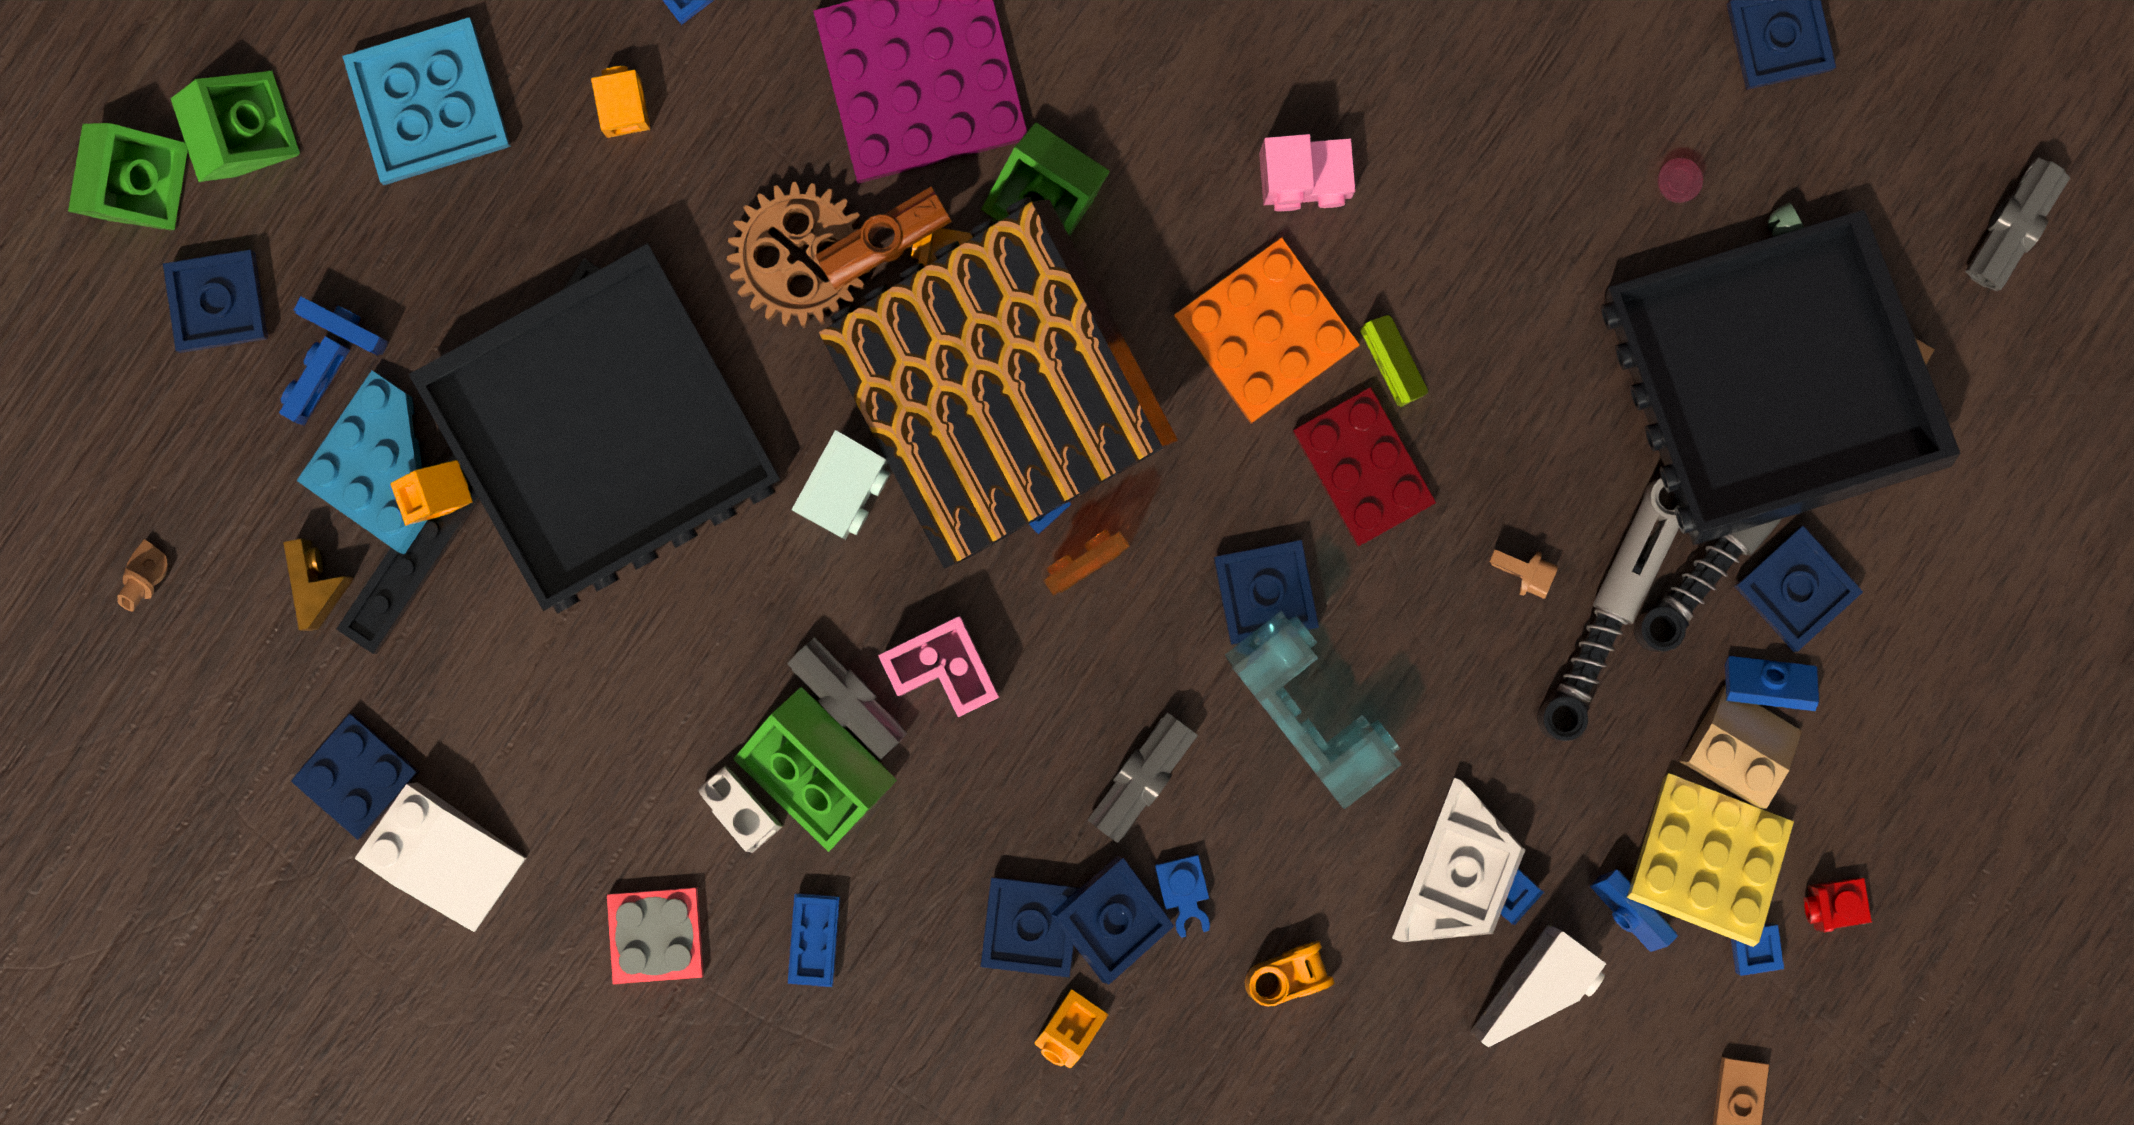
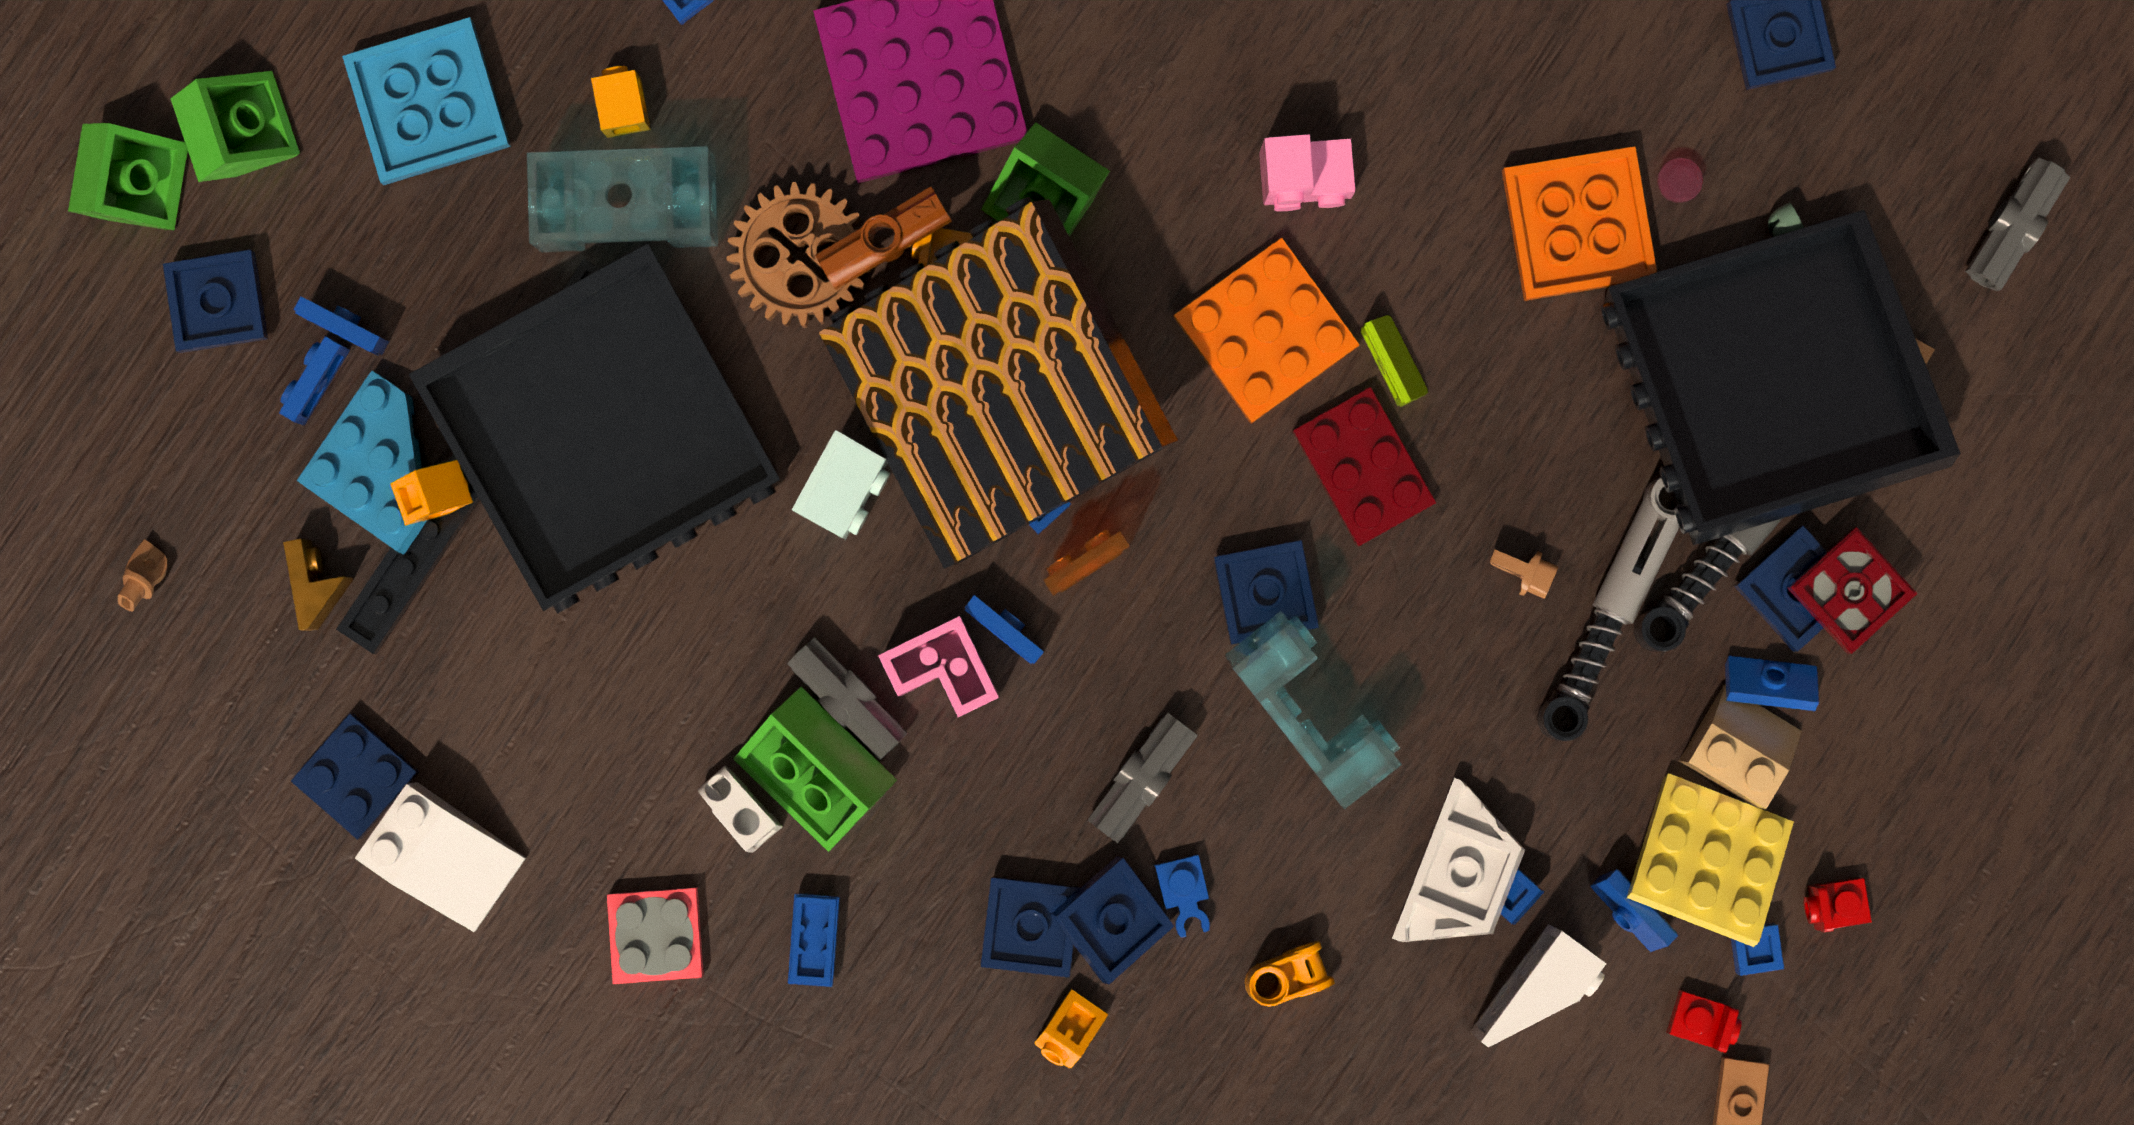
(669, 199): none -> clear light blue plate
(1006, 628): none -> blue plate
(1579, 223): none -> orange plate
(1704, 1021): none -> red bracket
(1852, 590): none -> dark red piece

